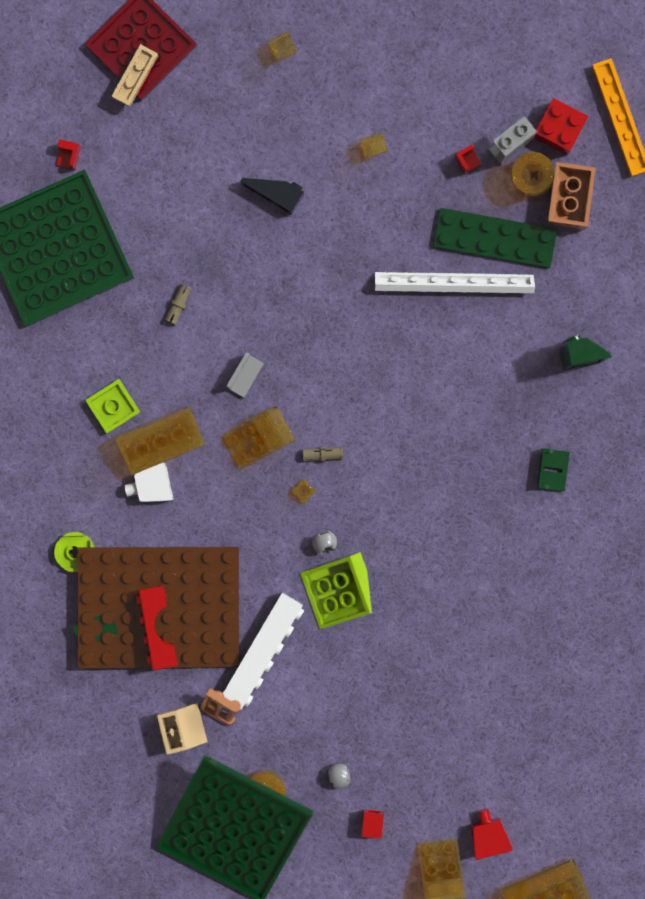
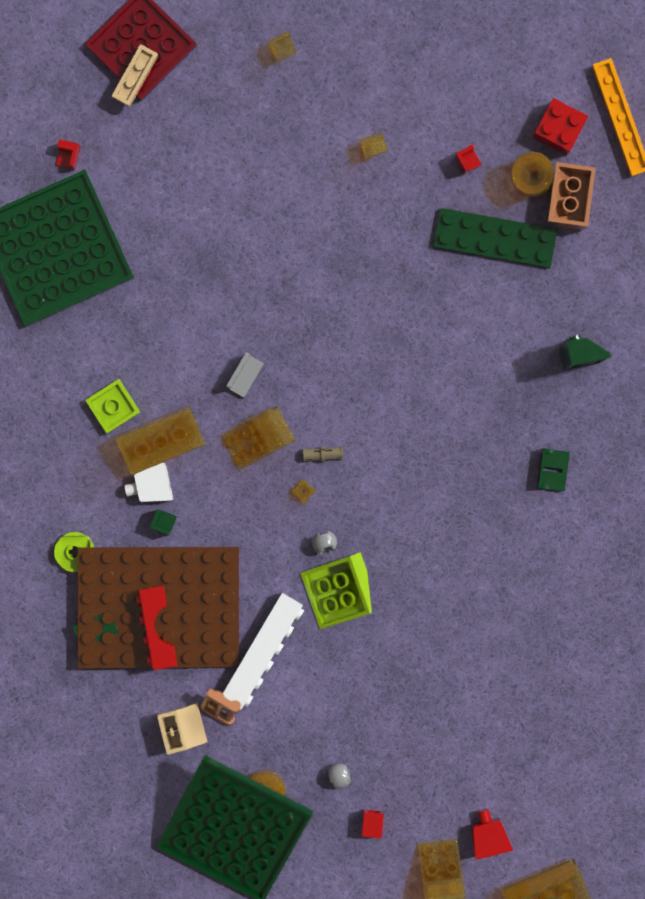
(163, 522): none -> dark green panel
(178, 304): dark tan pin -> none
(277, 192): black slope -> none
(454, 282): white plate -> none
(512, 140): light grey panel -> none

